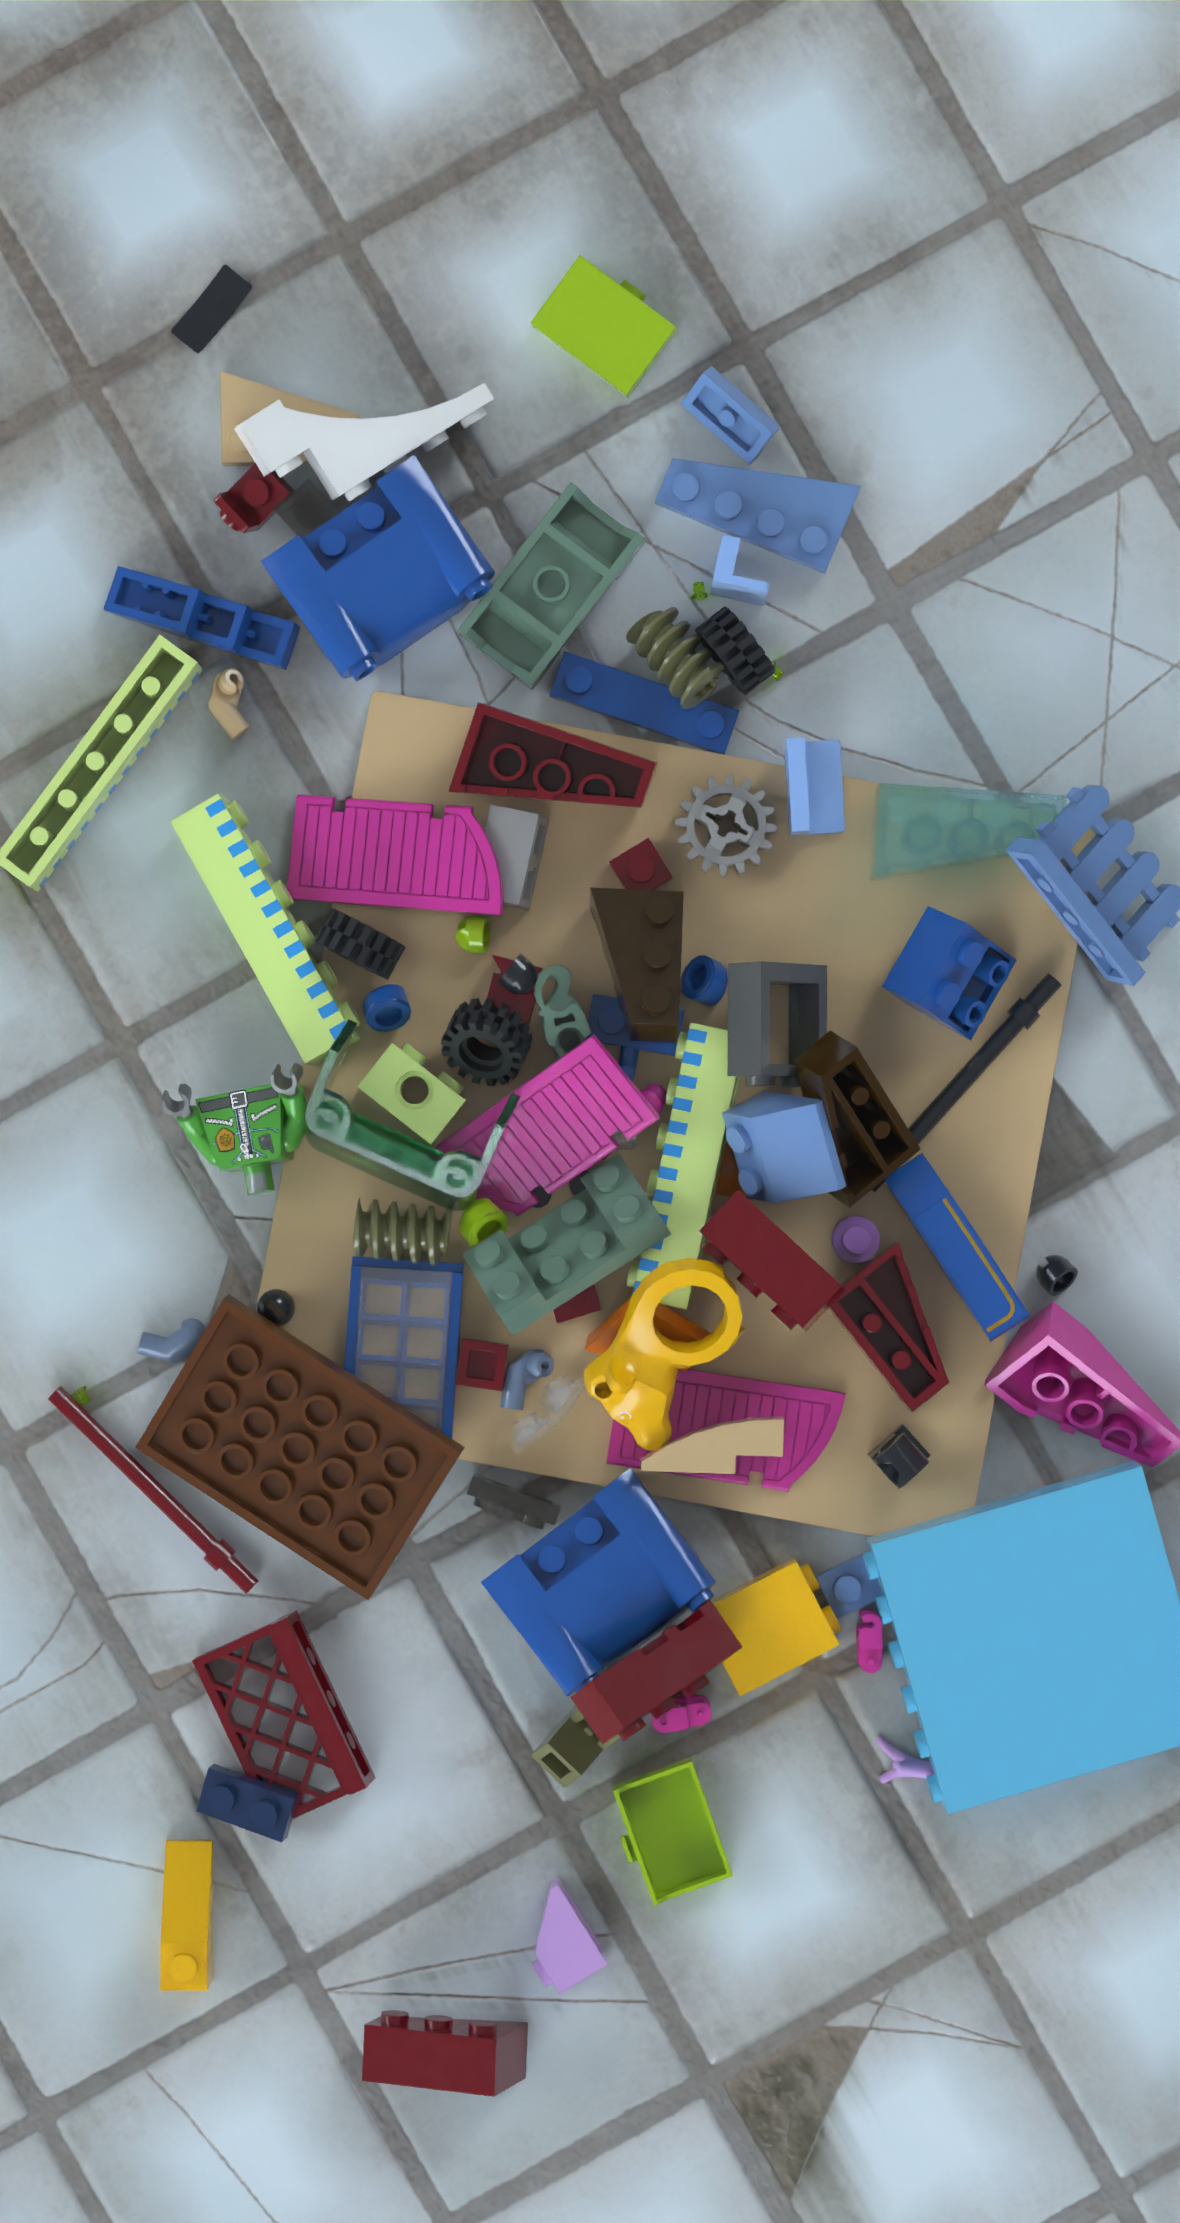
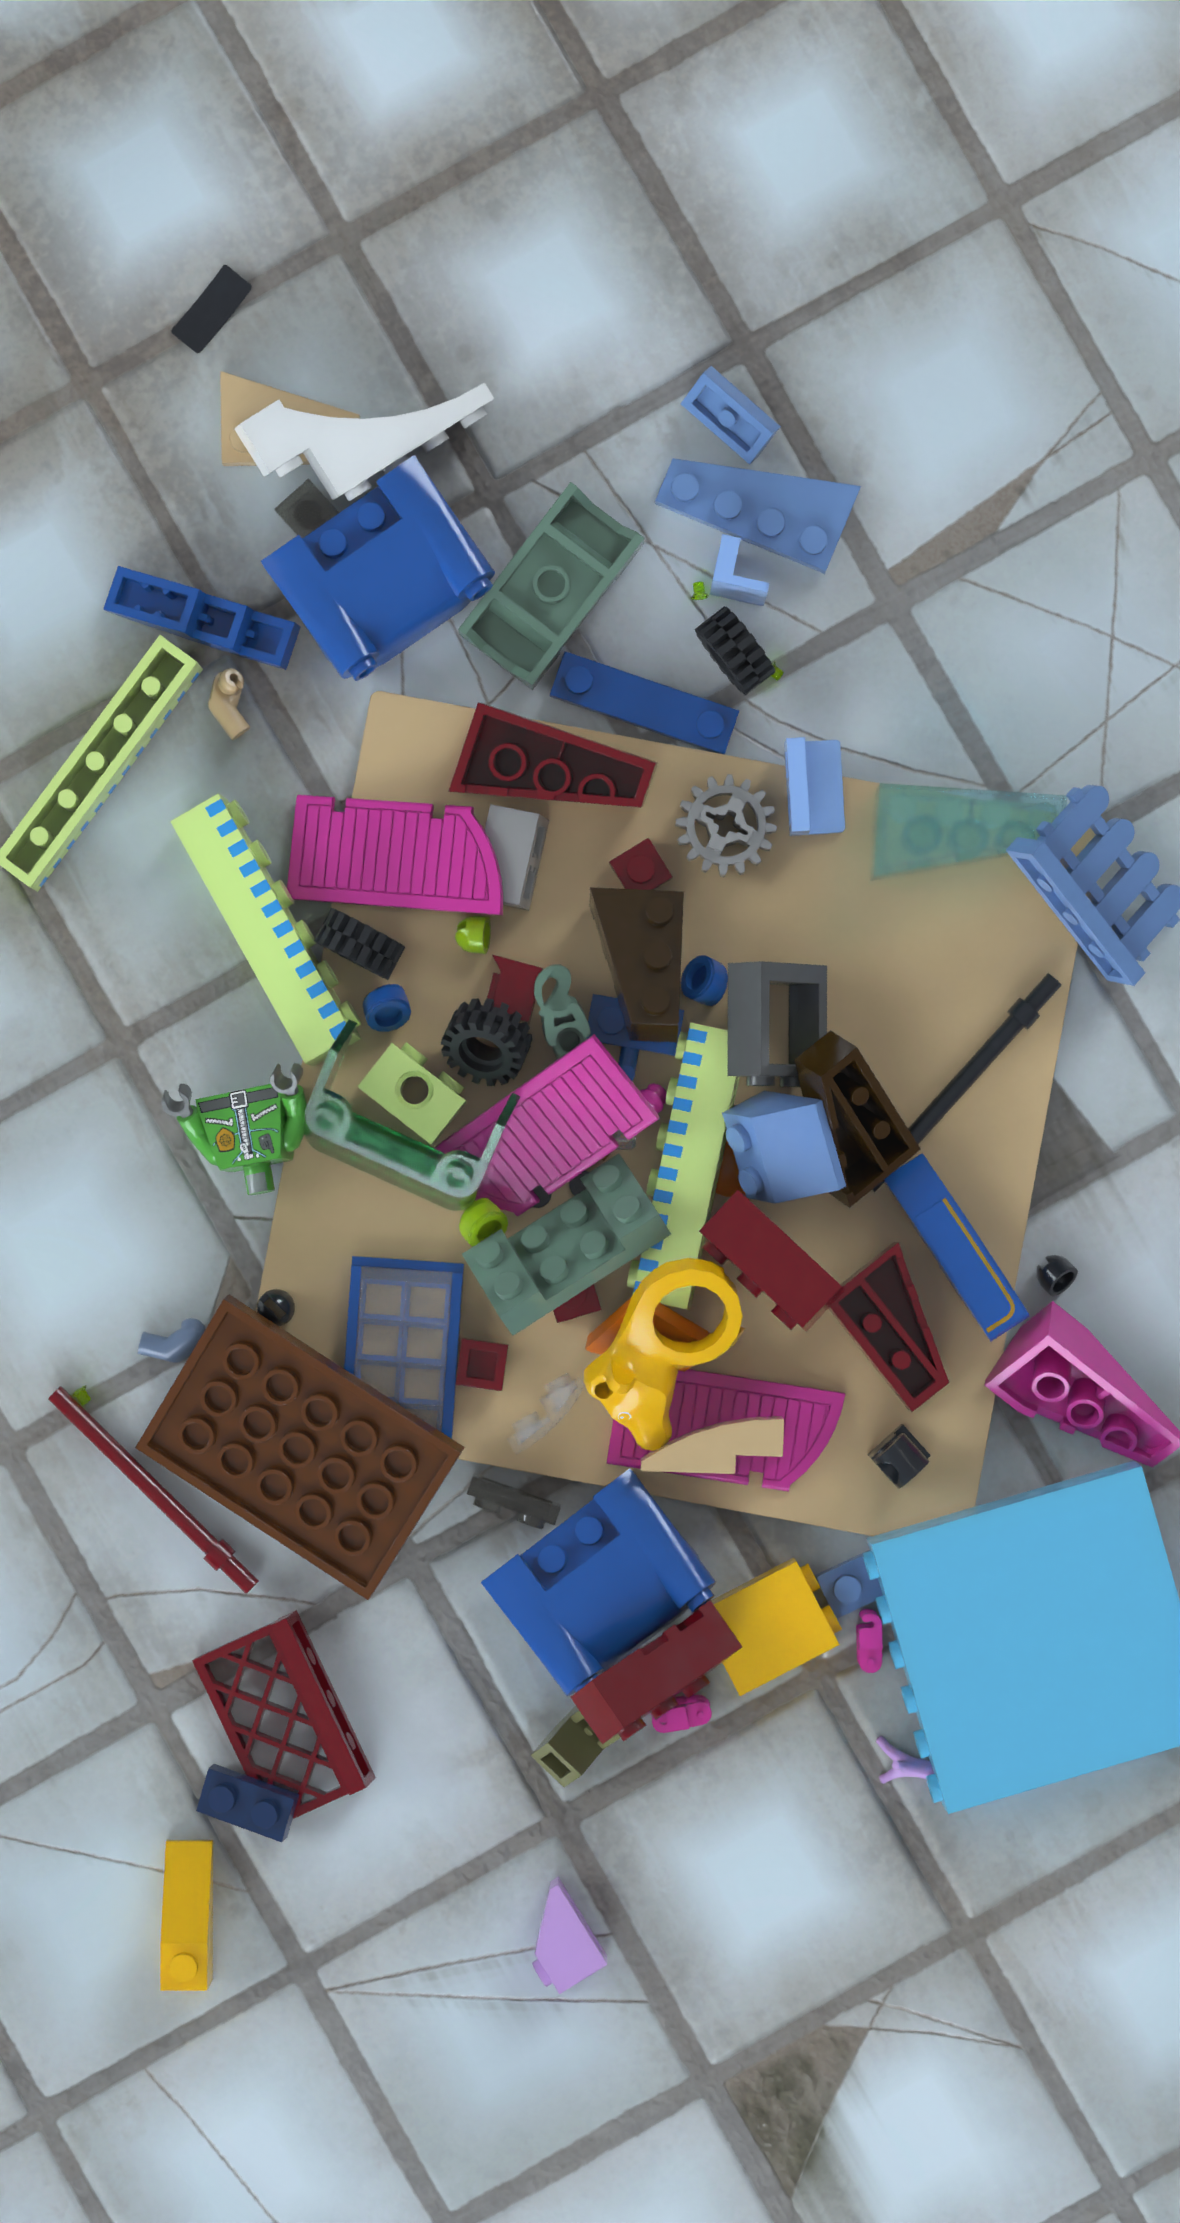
(252, 500): dark red bracket -> none
(401, 1232): olive piece -> none
(444, 2053): dark red wedge -> none
(520, 976): black hinge -> none
(521, 1373): sand blue arm -> none
(604, 325): lime container -> none
(671, 1831): lime container -> none
(675, 656): olive piece -> none
(855, 1239): medium lavender wheel -> none
(949, 972): blue slope -> none

